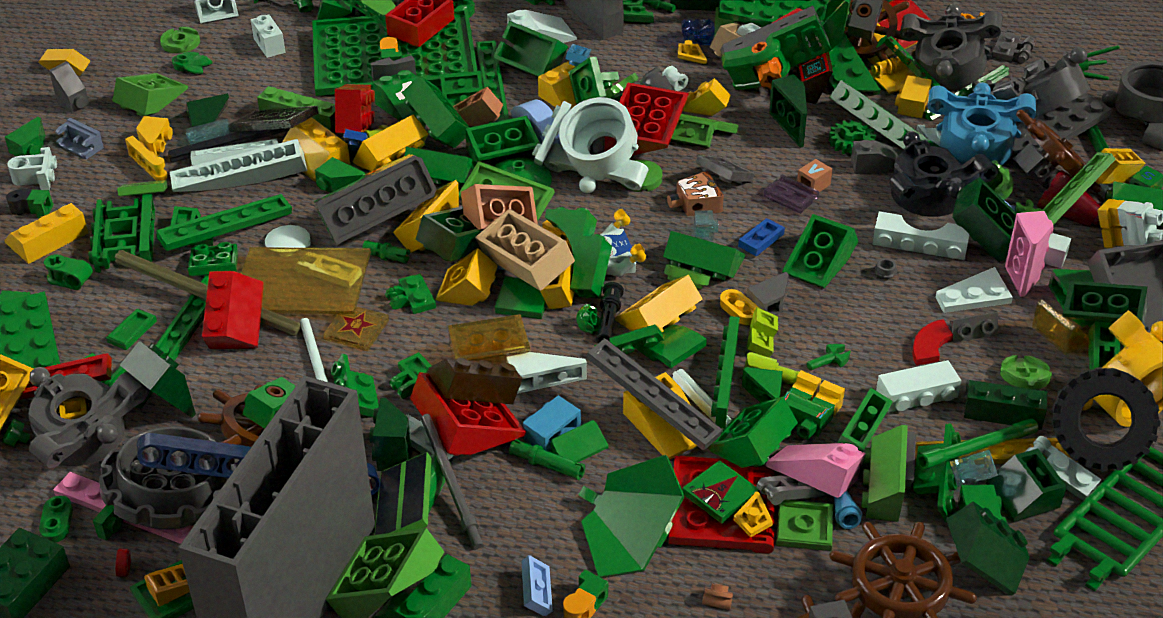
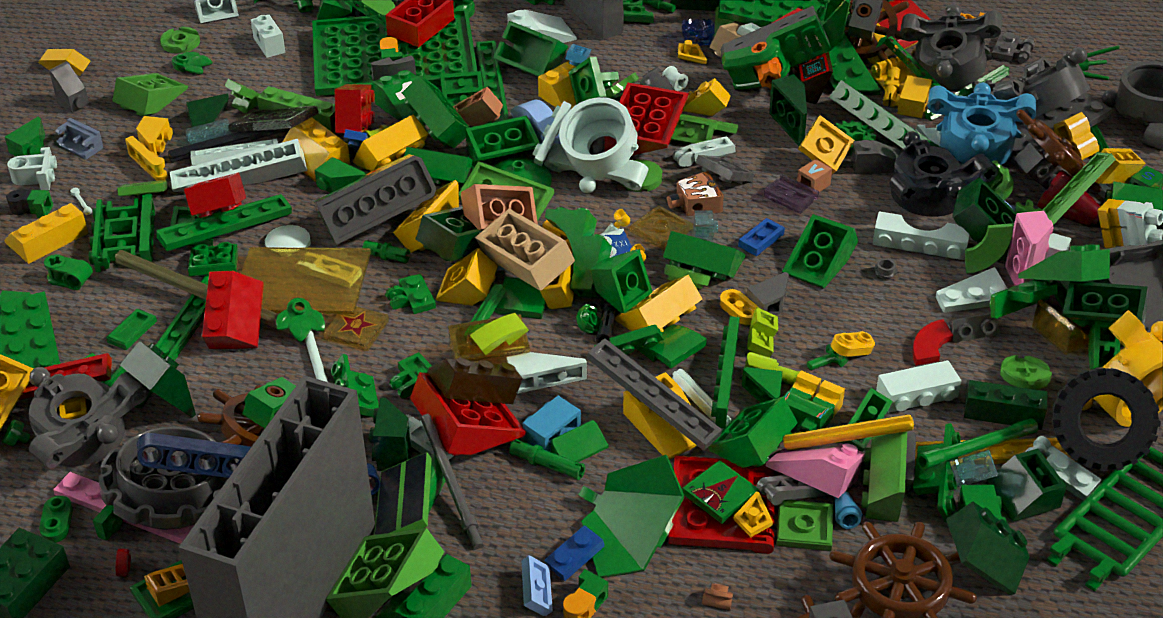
(75, 192): none -> light aqua hinge
(215, 194): none -> red brick
(245, 98): none -> bright green slope
(301, 321): none -> green plate
(490, 303): none -> green axle
(503, 329): none -> lime slope
(574, 553): none -> blue plate
(622, 280): none -> green slope
(658, 224): none -> clear yellow tile
(717, 147): none -> light aqua hinge
(826, 143): none -> yellow tile
(848, 432): none -> yellow axle
(853, 344): none -> yellow plate
(891, 86): none -> yellow pin
(989, 249): none -> bright green tile
(1020, 297): none -> green bracket
(1076, 264): none -> green slope
(1077, 132): none -> yellow brick

